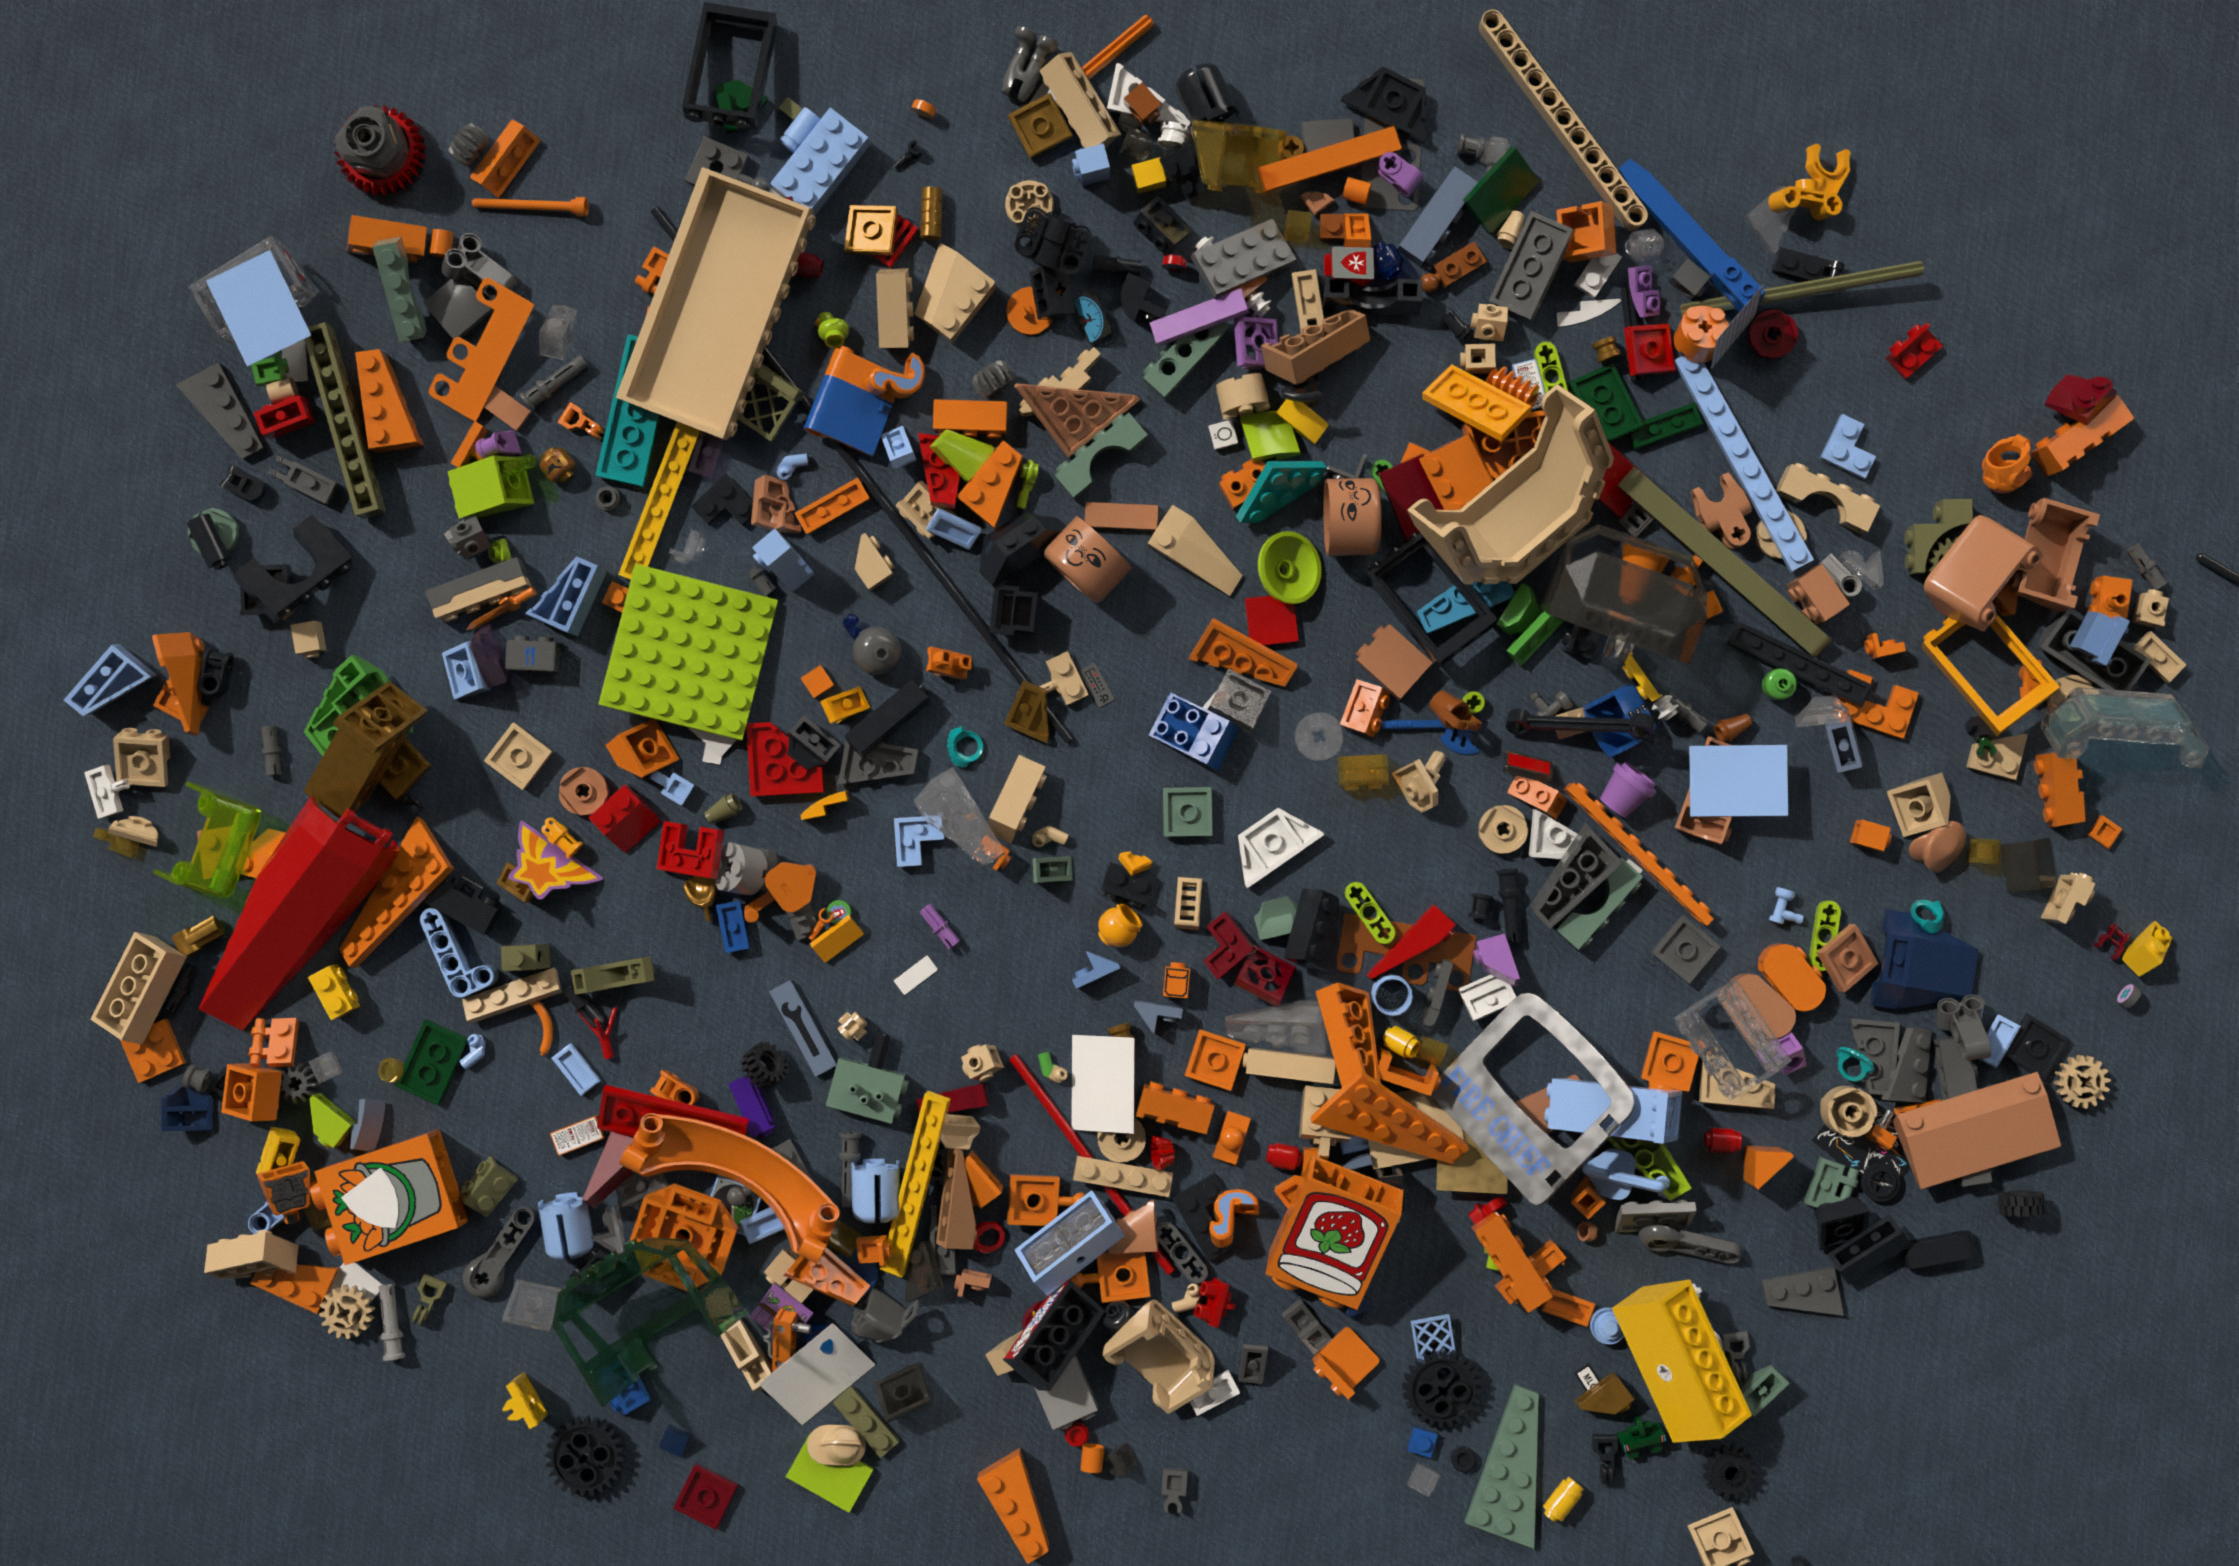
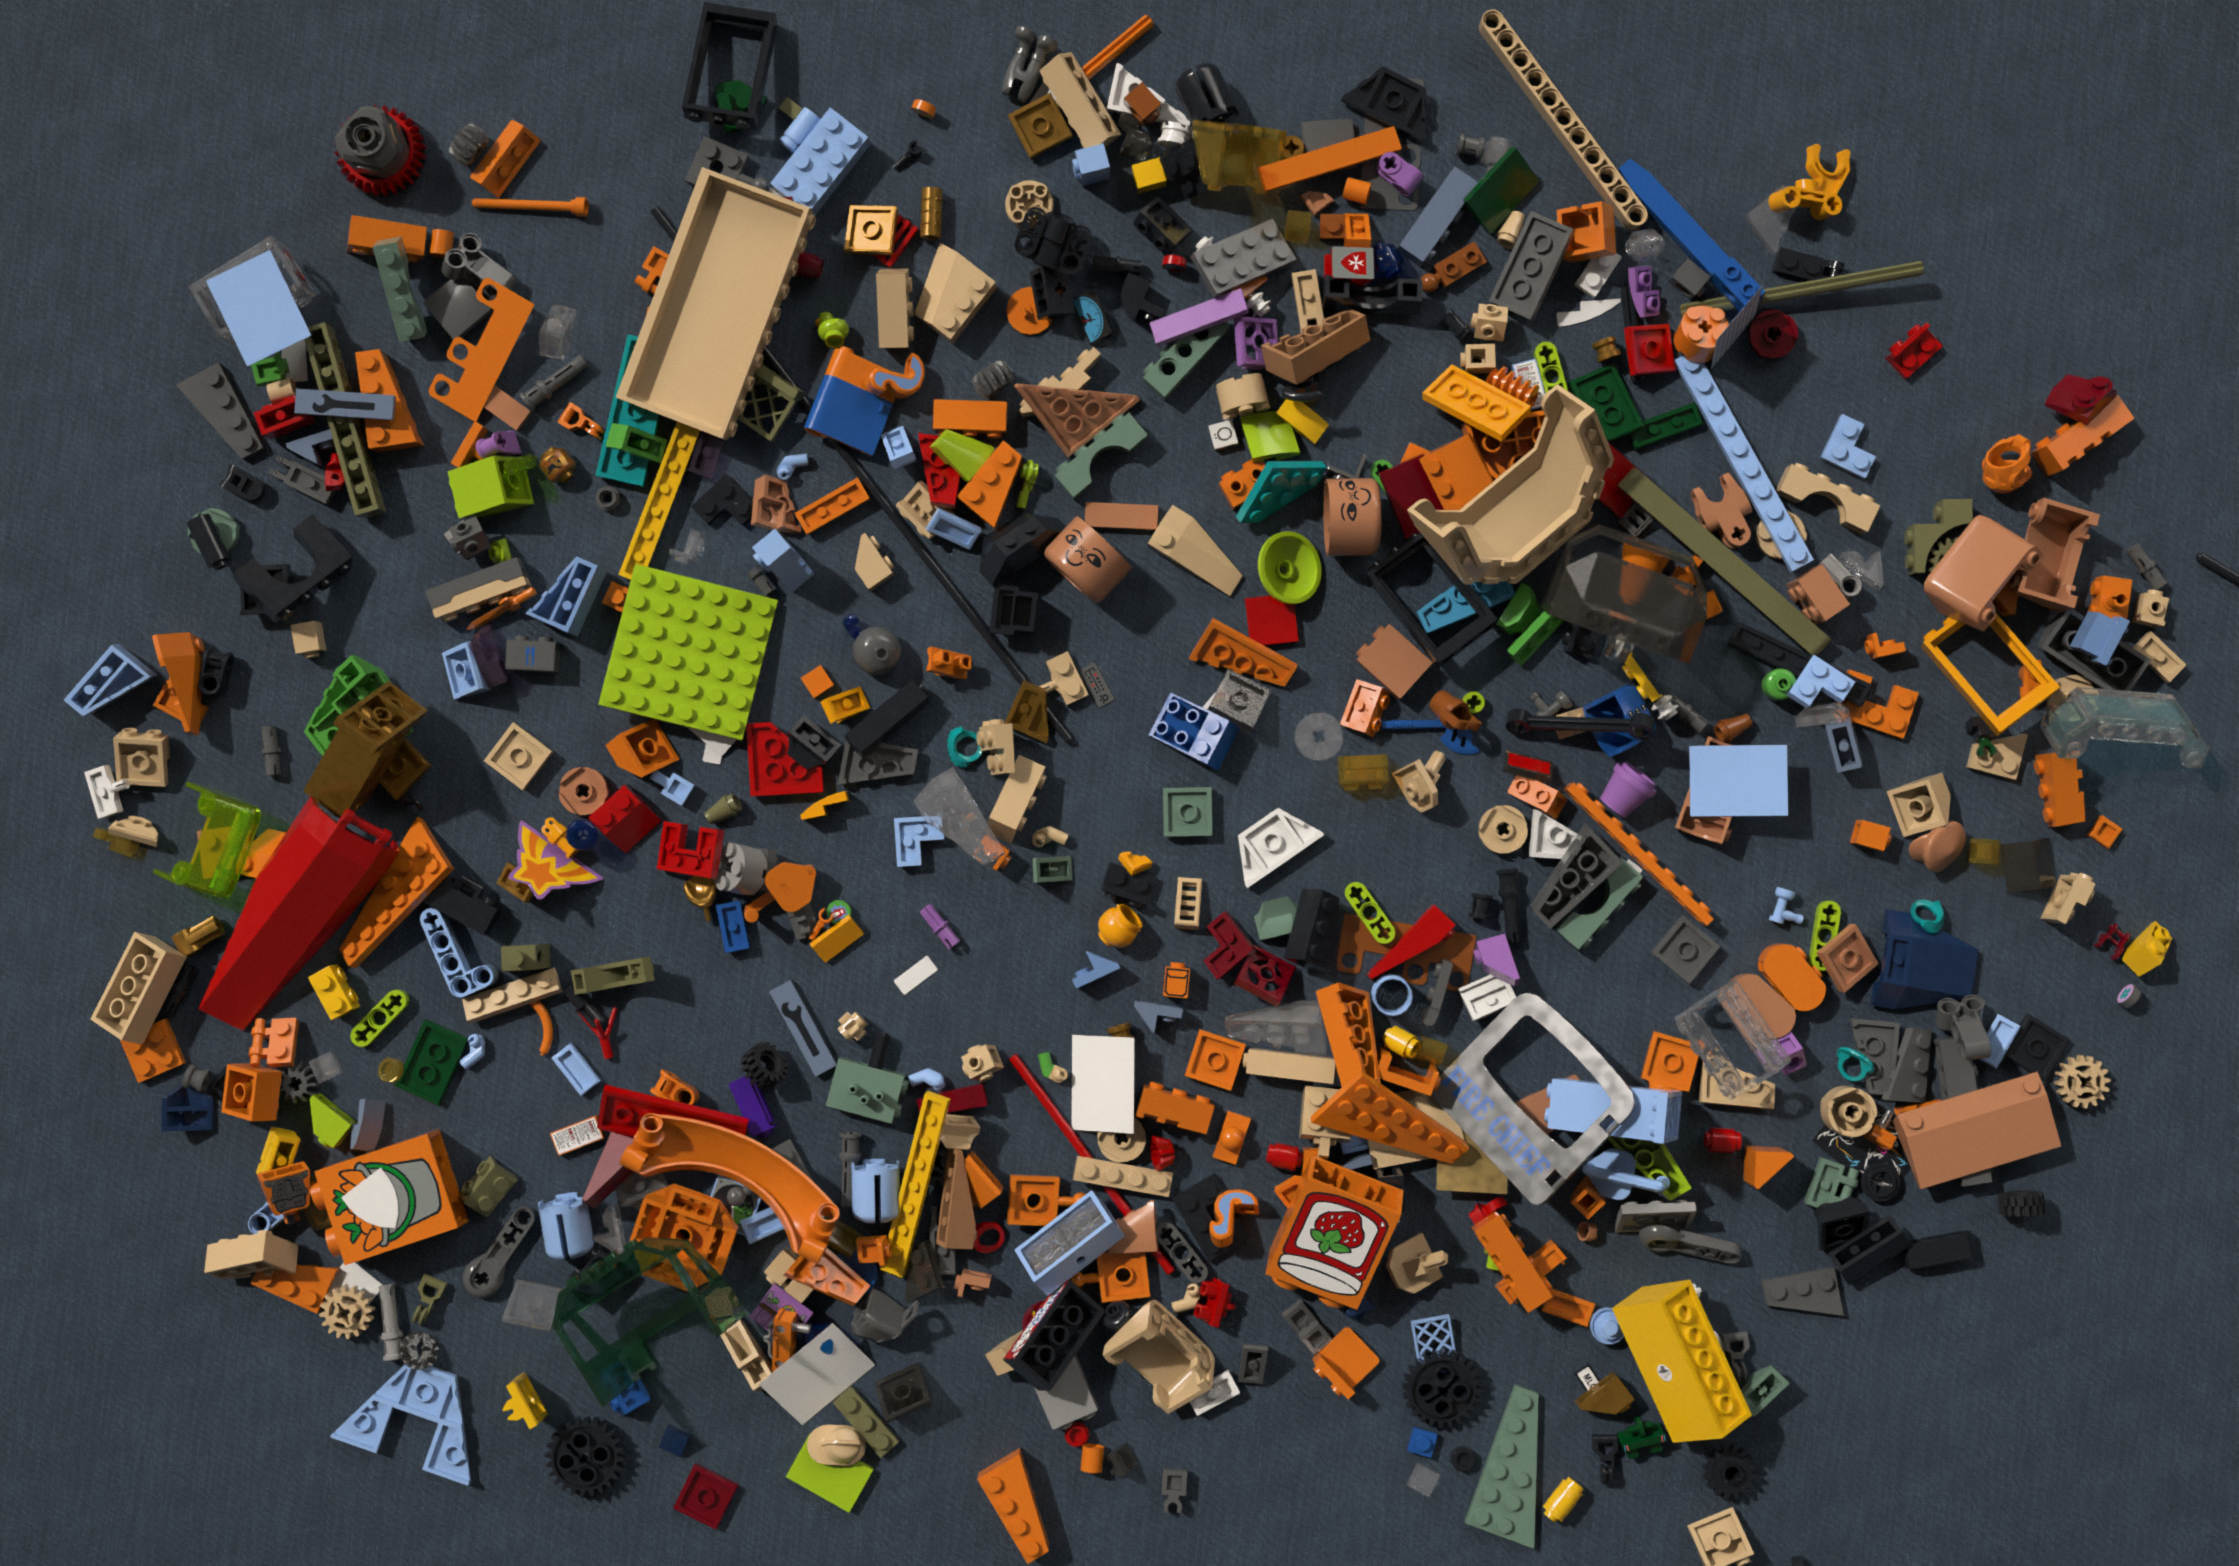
(310, 445): none -> sand blue slope
(332, 472): none -> red piece
(345, 404): none -> sand blue tile
(372, 1035): none -> lime beam
(410, 1356): none -> clear smoke gear
(423, 1393): none -> light blue wing
(575, 840): none -> clear blue head
(636, 442): none -> bright green slope
(928, 1076): none -> light blue arm
(997, 739): none -> tan plate
(1414, 1265): none -> tan piece
(1819, 677): none -> light blue plate

